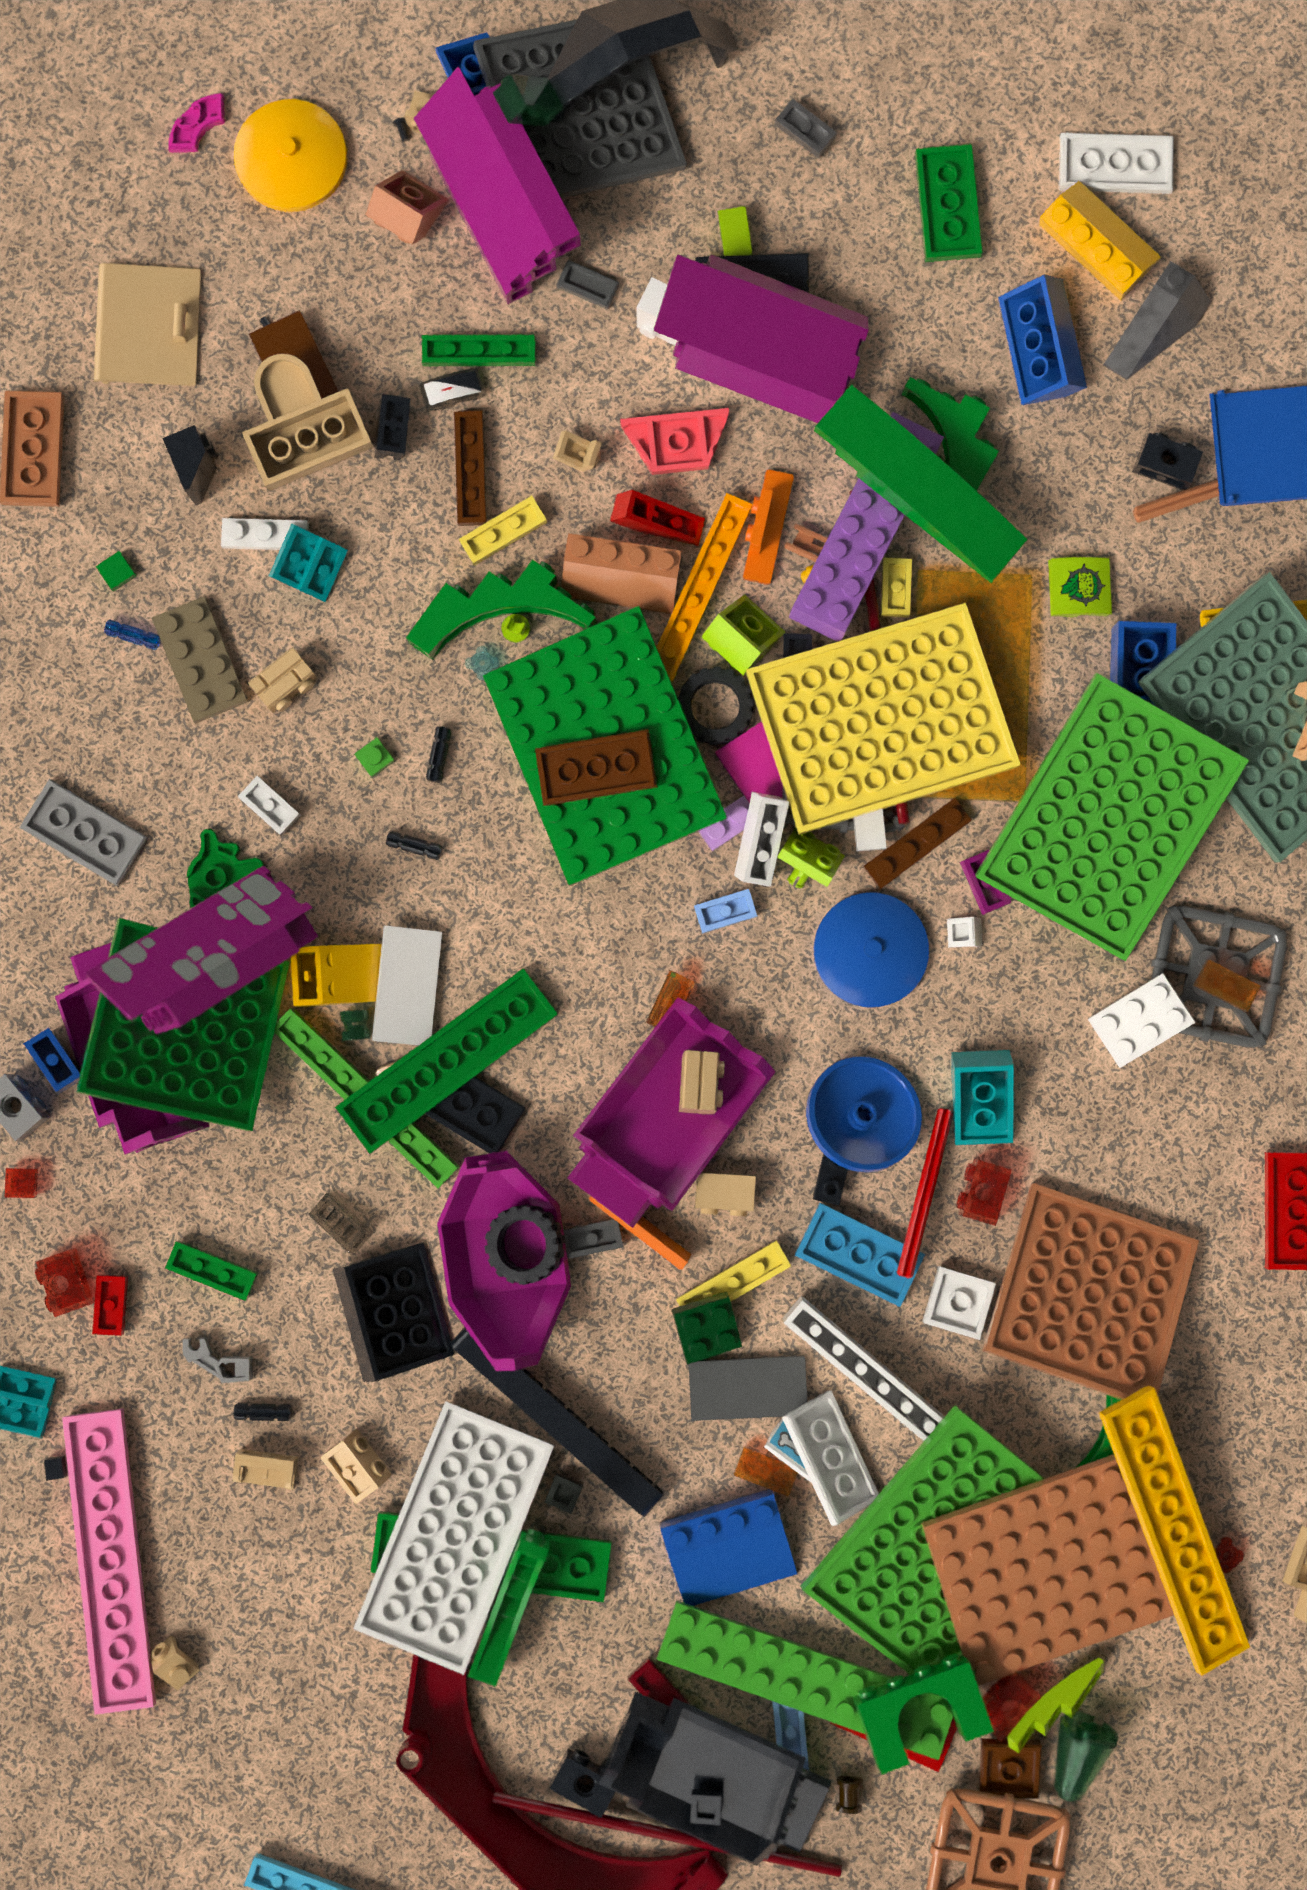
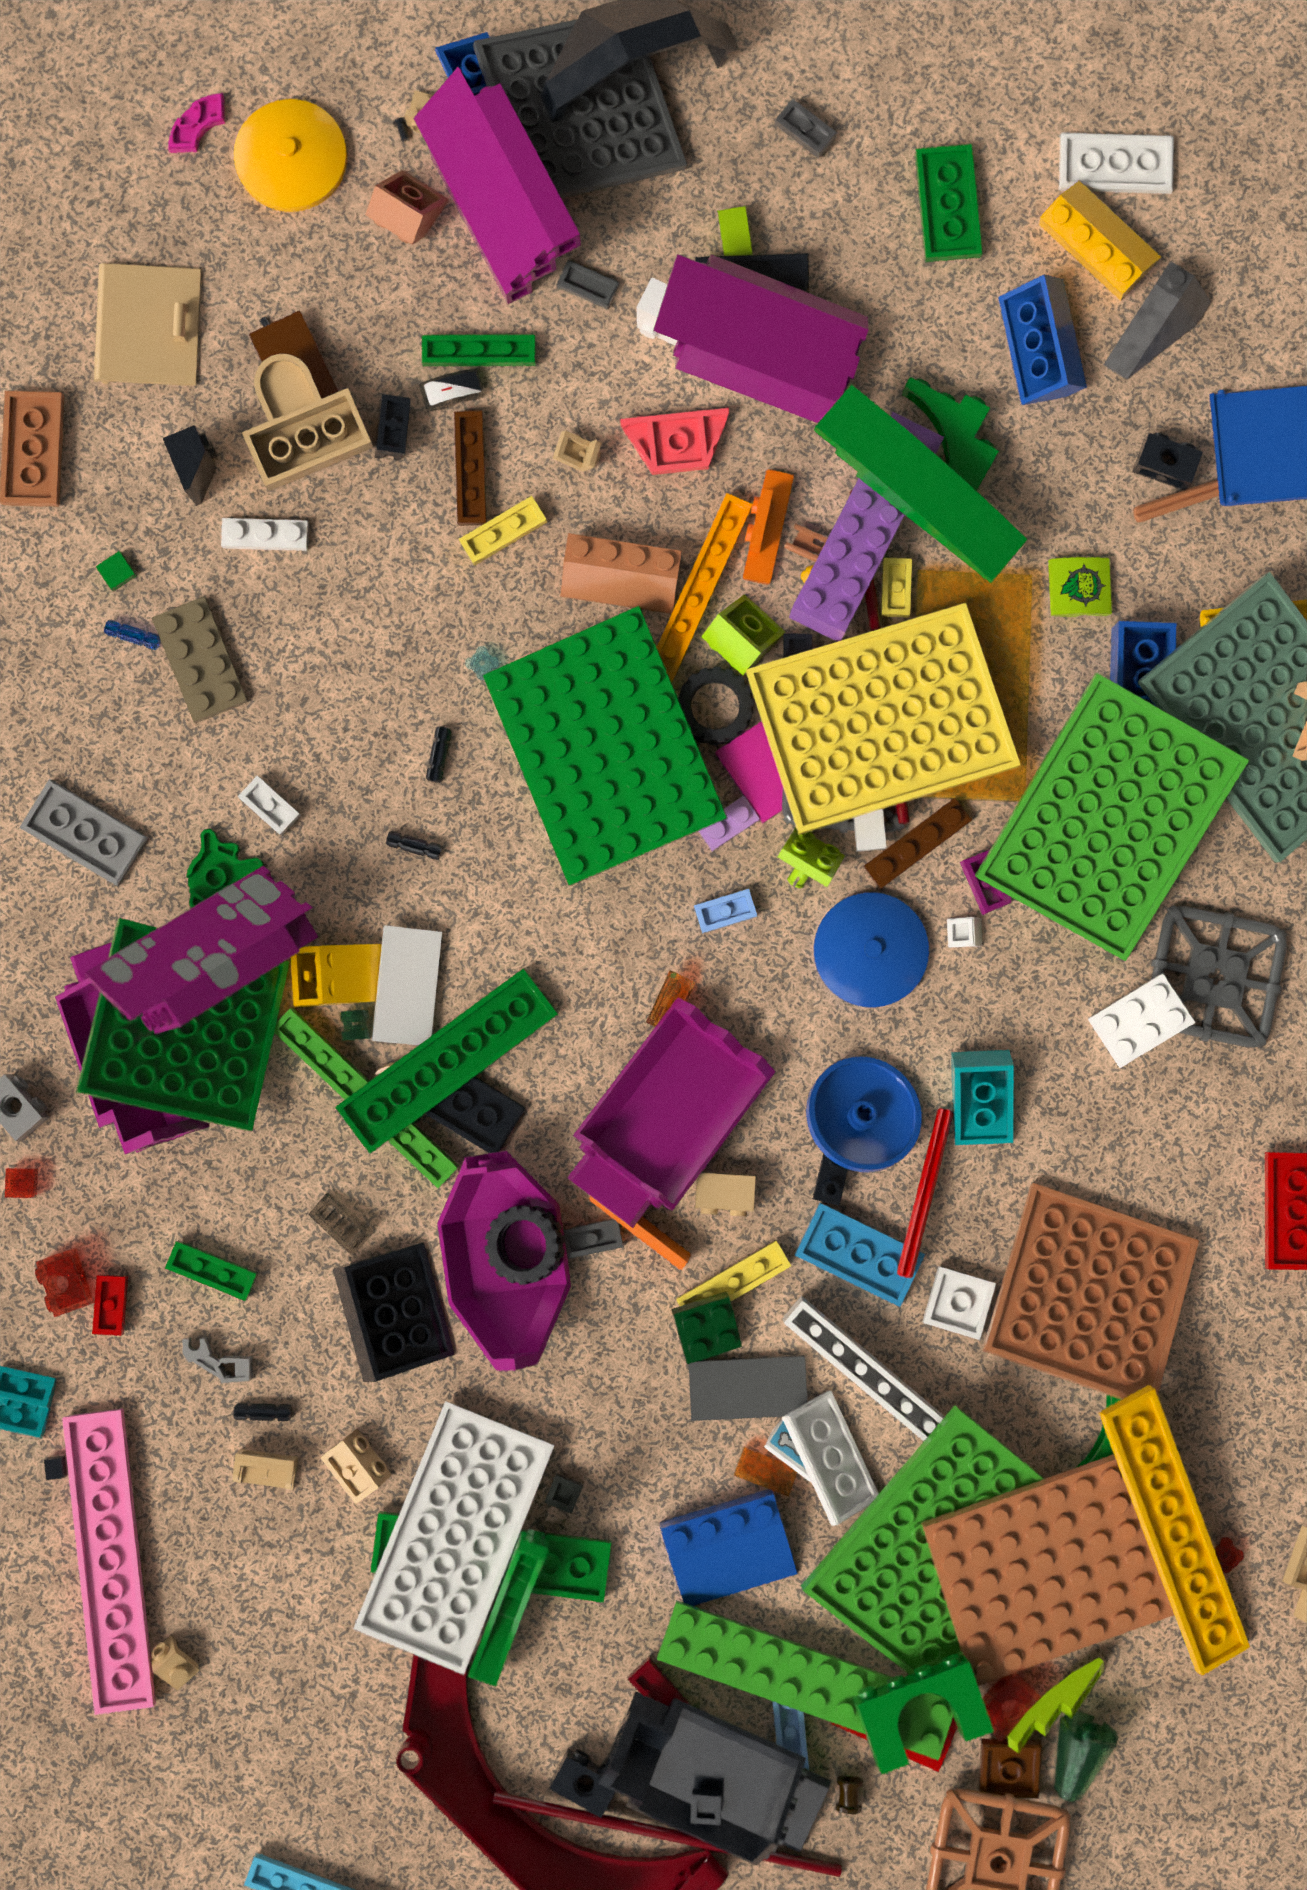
(53, 1061): blue brick -> none
(283, 681): tan brick -> none
(308, 562): teal slope -> none
(374, 757): bright green plate -> none
(515, 628): lime plate -> none
(527, 100): clear green brick -> none
(533, 592): green arch -> none
(565, 1428): black beam -> none
(596, 768): reddish brown tile -> none
(656, 518): red slope -> none
(700, 1082): tan brick -> none
(761, 839): white brick -> none
(989, 1208): clear red brick -> none
(1227, 985): clear orange plate -> none

